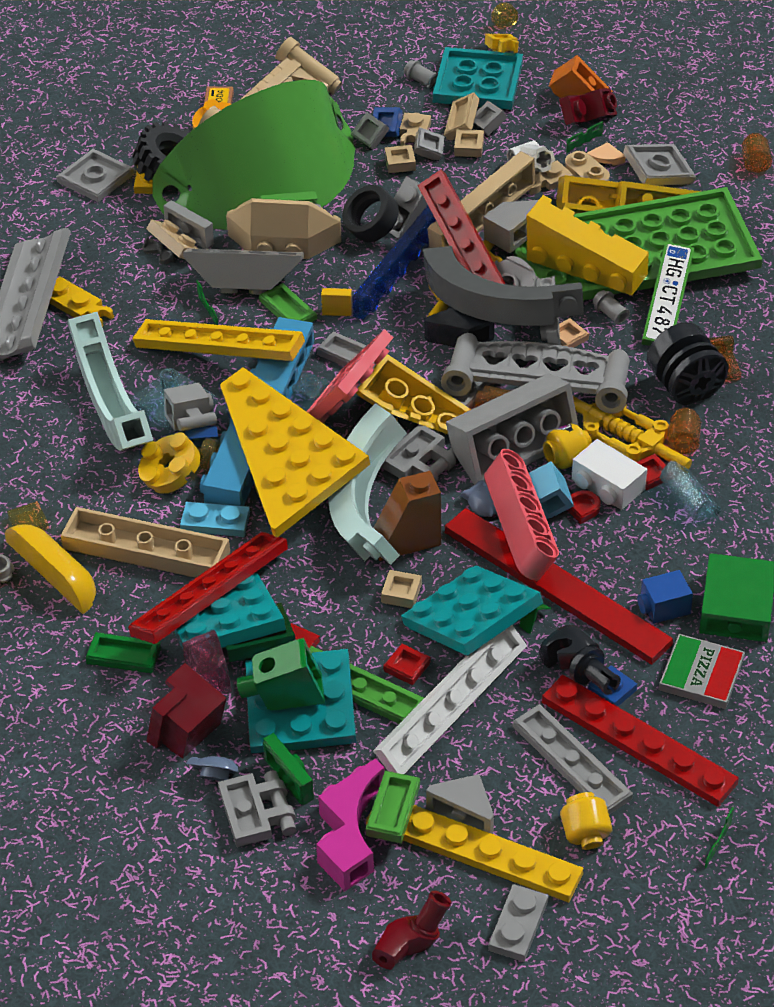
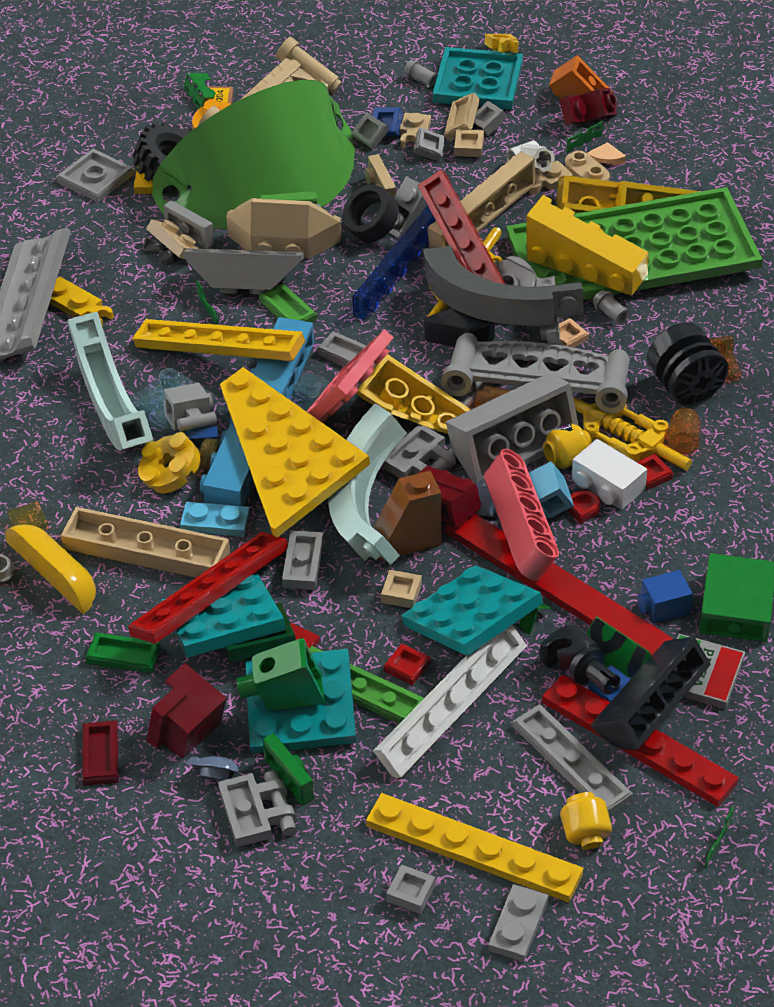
(100, 753): none -> dark red tile
(199, 80): none -> green piece
(206, 658): clear pink slope -> none
(302, 560): none -> light grey plate
(336, 301): yellow tile -> none
(341, 805): dark pink arch -> none
(378, 175): none -> tan plate
(393, 807): bright green tile -> none
(400, 159): tan plate -> none
(411, 889): none -> light grey plate
(411, 933): dark red arm -> none
(458, 496): none -> dark red brick
(462, 801): light grey slope -> none
(504, 15): clear yellow tile -> none
(507, 224): light grey slope -> none
(618, 648): none -> slope
(651, 693): none -> black brick
(659, 164): light grey tile -> none
(668, 290): tile -> none
(689, 492): clear light blue brick -> none
(756, 153): clear orange brick -> none

